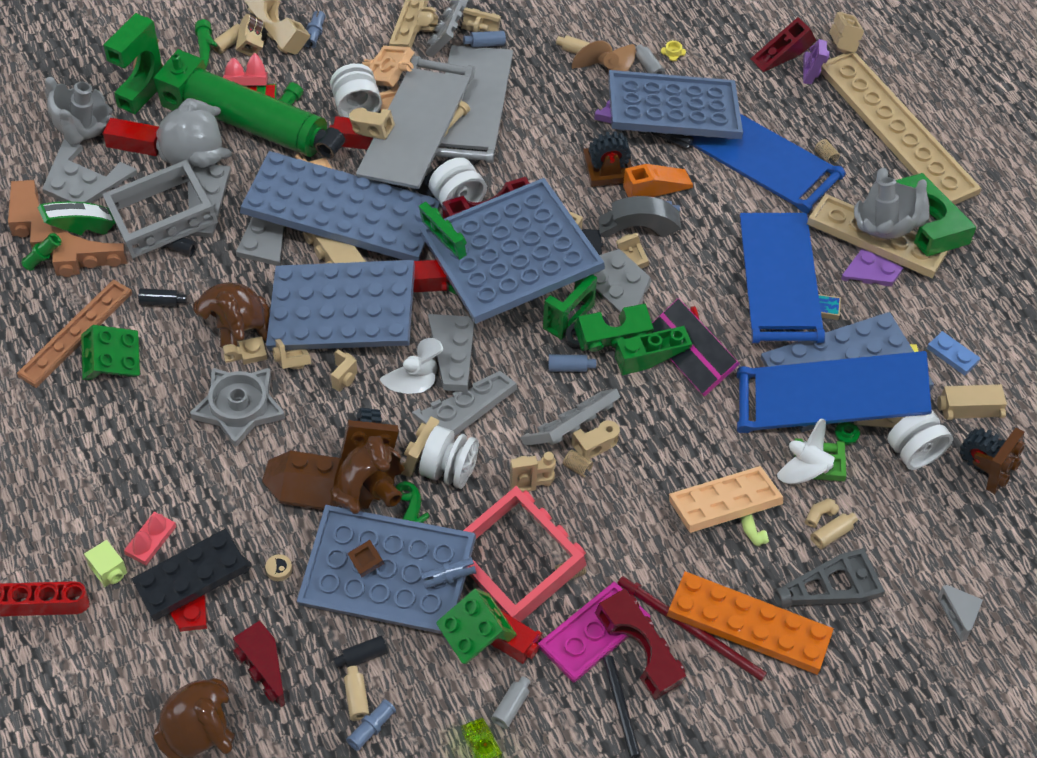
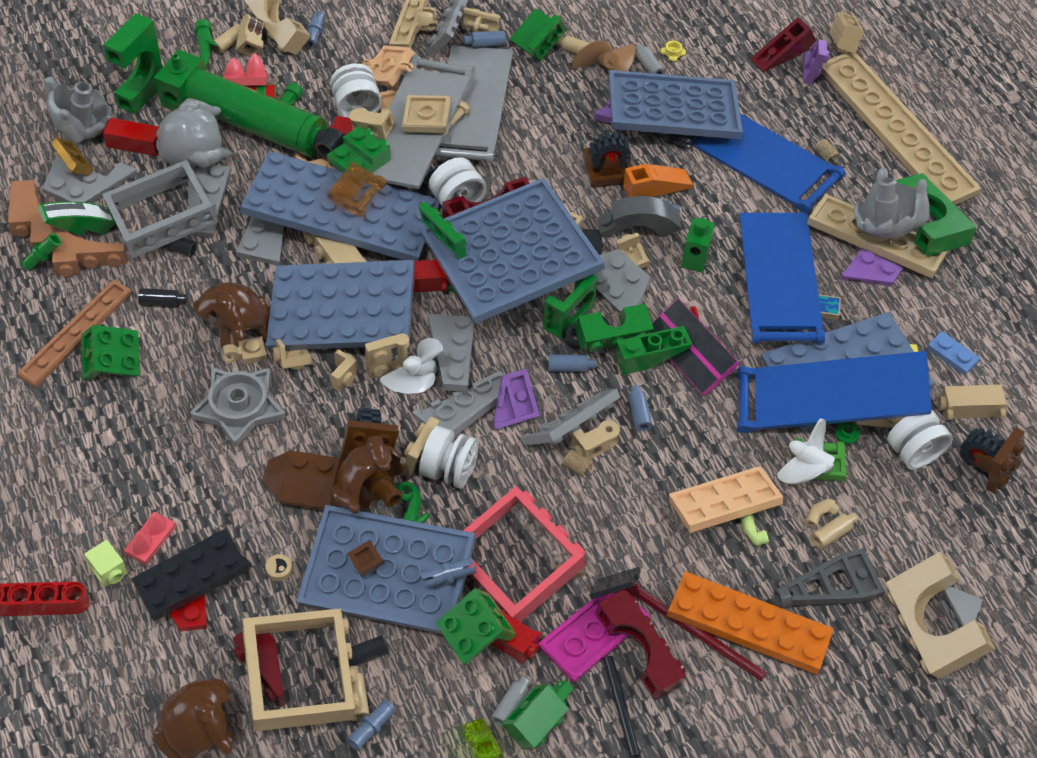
(72, 156): none -> pearl gold plate
(304, 715): none -> tan window
(351, 184): none -> clear orange plate
(362, 148): none -> green plate
(379, 355): none -> tan plate
(426, 114): none -> tan plate
(515, 400): none -> medium lavender wing
(528, 472): tan plate -> none
(538, 34): none -> green bracket
(538, 714): none -> green hinge
(615, 582): none -> black piece
(640, 409): none -> sand blue cylinder
(699, 236): none -> green torso
(911, 594): none -> tan arch

